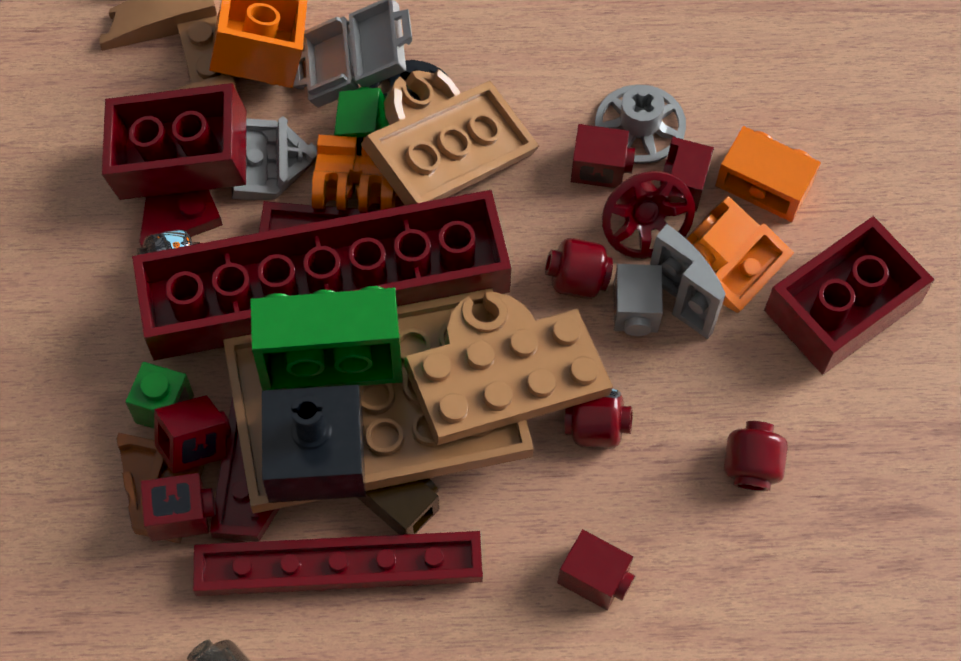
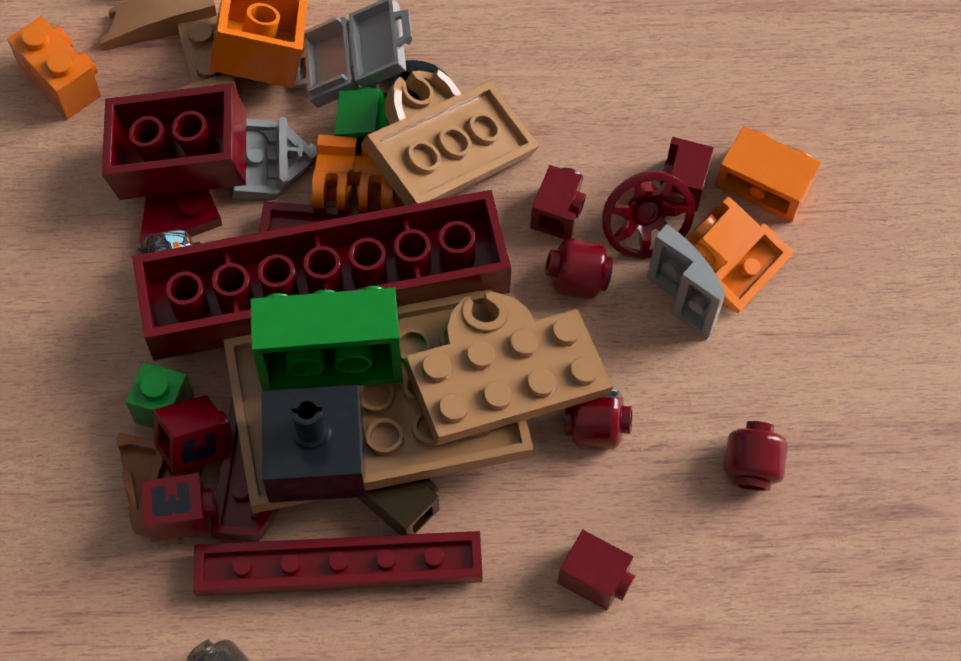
(55, 66): none -> orange brick
(558, 202): none -> dark red brick
(601, 156): dark red brick -> none
(638, 299): light grey brick -> none
(642, 116): light grey wheel -> none
(848, 294): dark red brick -> none

